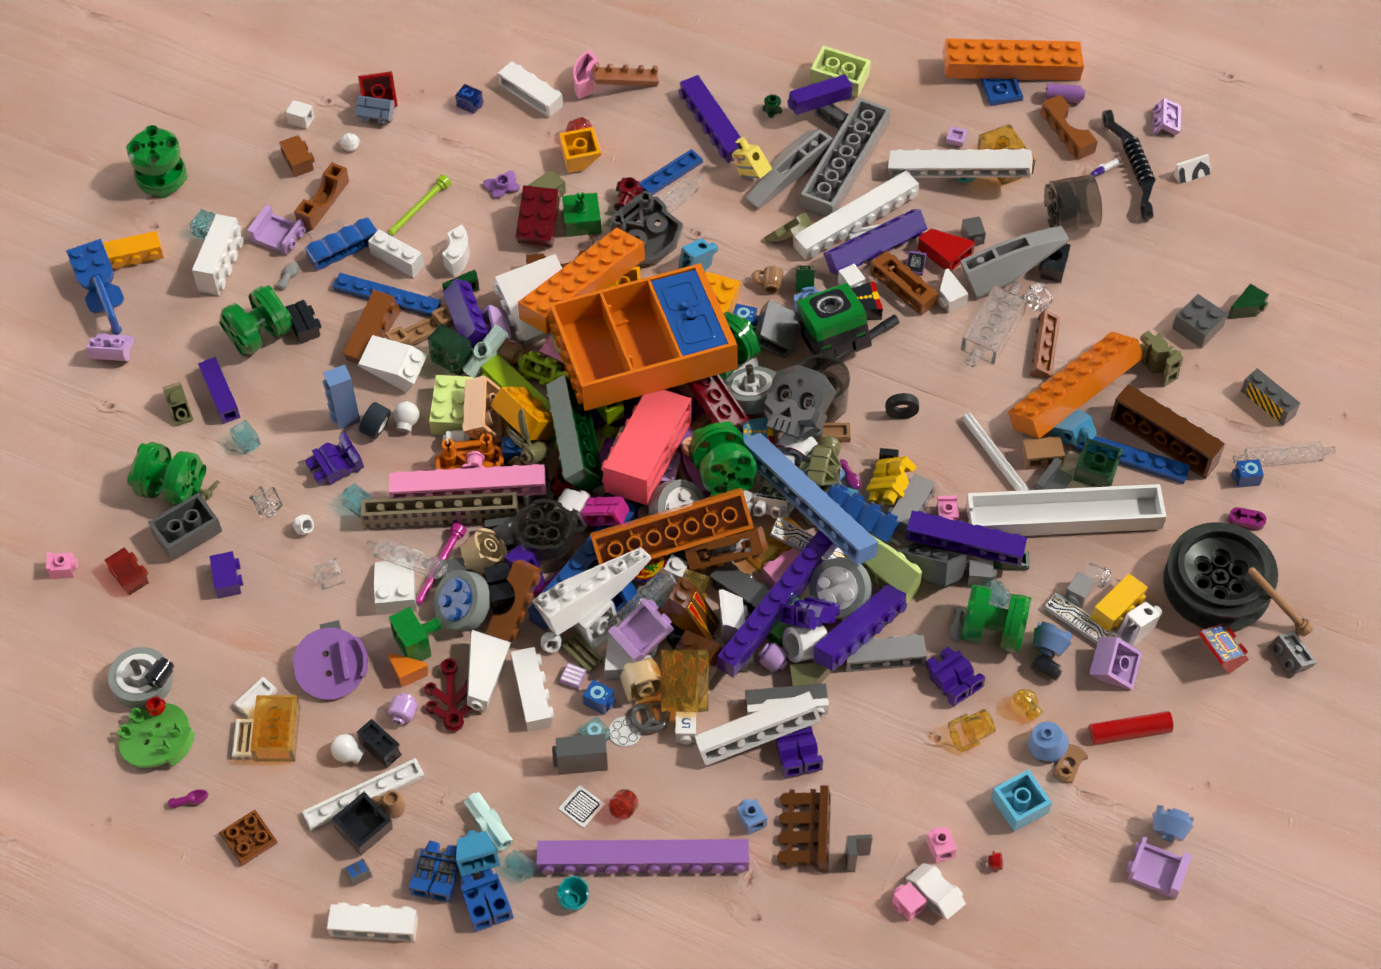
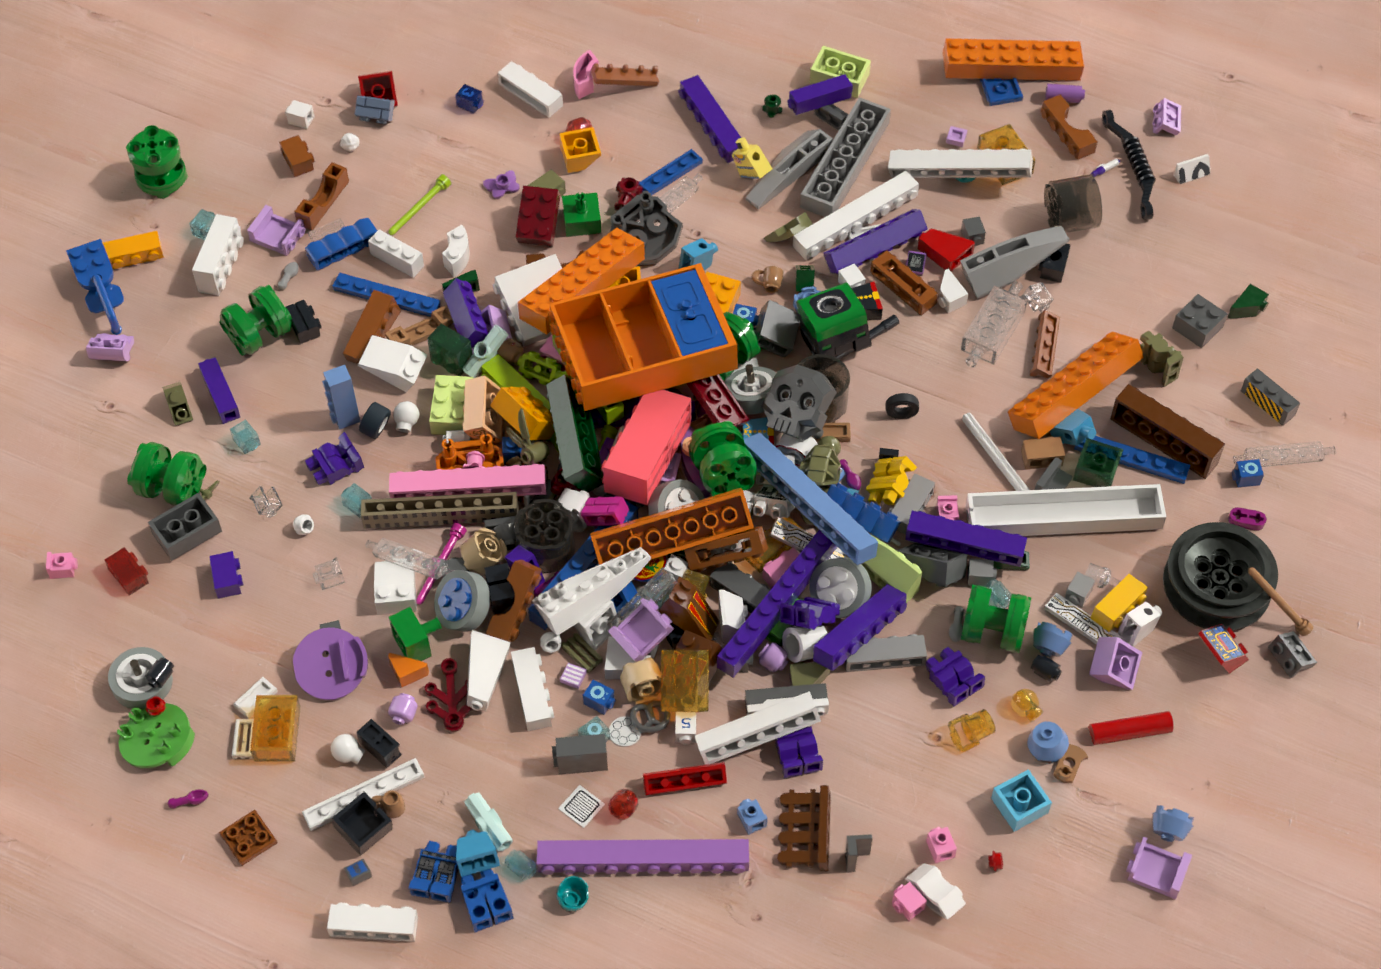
(684, 778): none -> red brick

